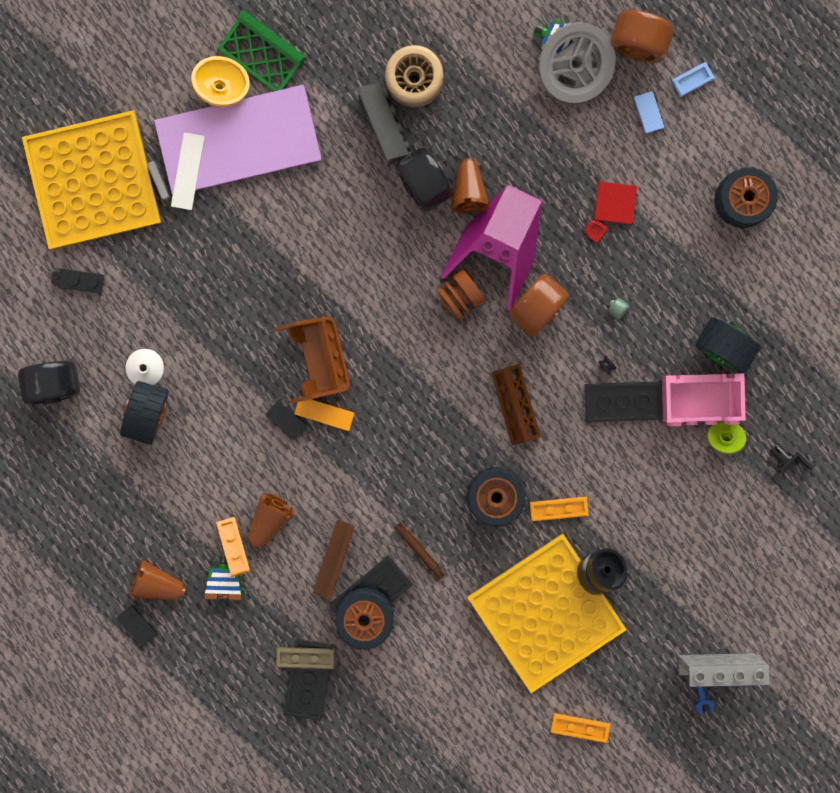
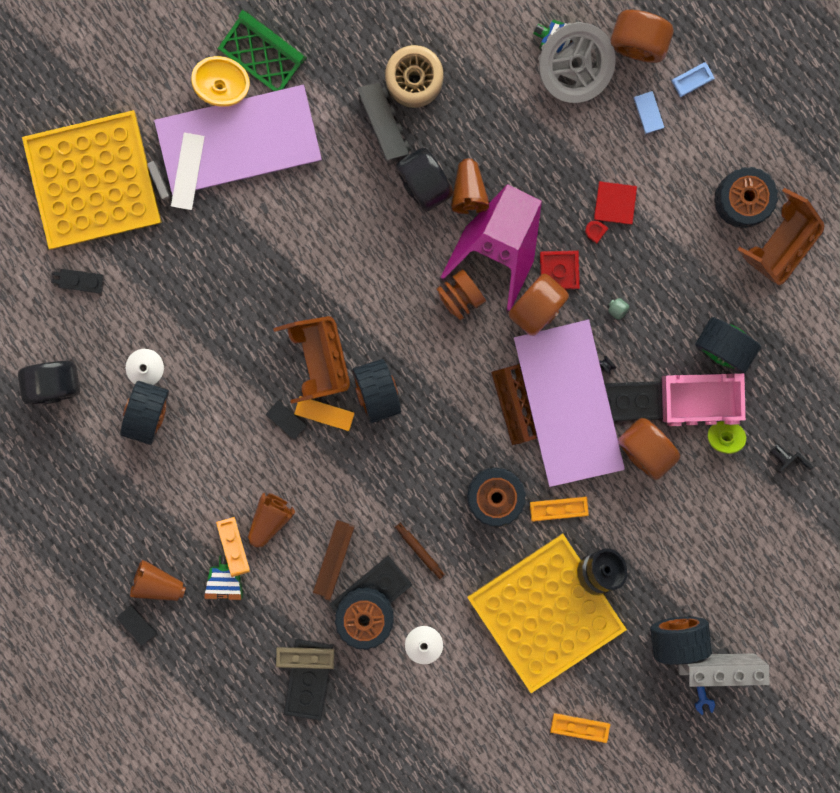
(376, 390): none -> black wheel
(424, 635): none -> white dish
(562, 267): none -> red tile
(569, 403): none -> lavender tile
(649, 448): none -> dark orange wheel
(681, 640): none -> black wheel
(789, 242): none -> dark orange windscreen

